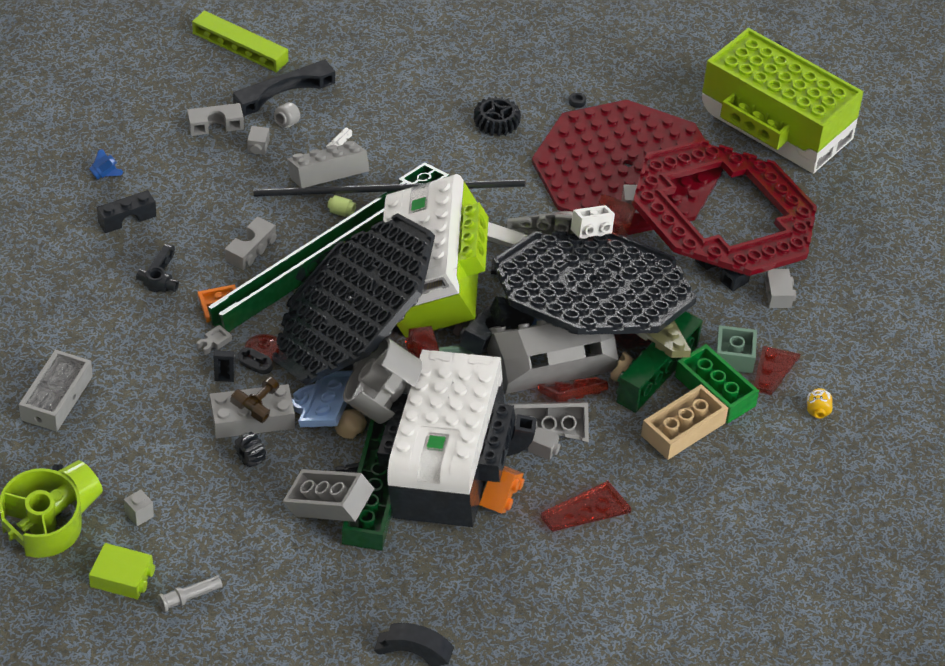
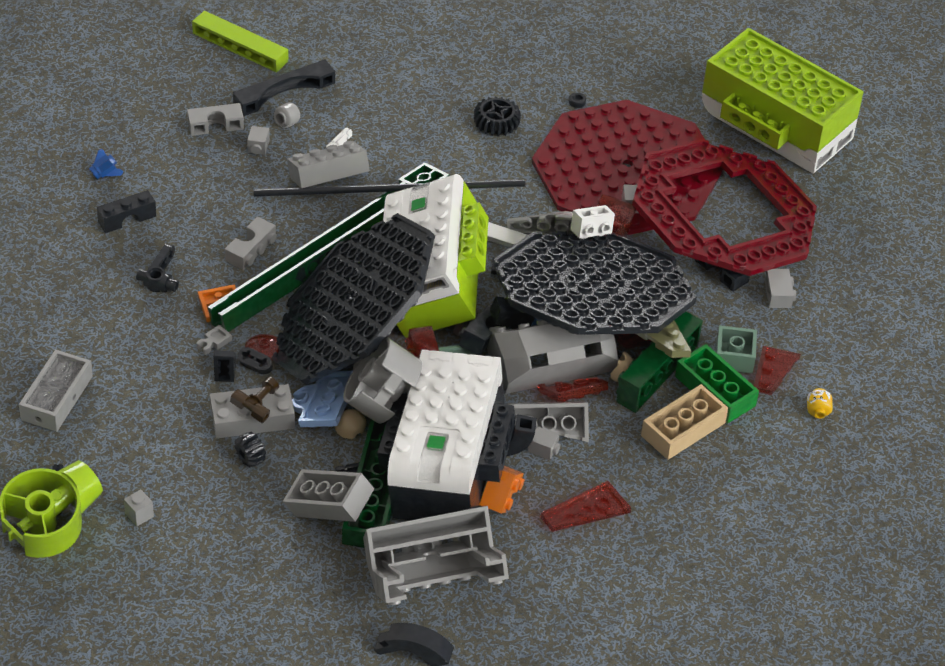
(121, 571): lime brick -> none
(181, 595): light grey pin -> none
(341, 206): yellowish green brick -> none
(429, 561): none -> light grey wedge

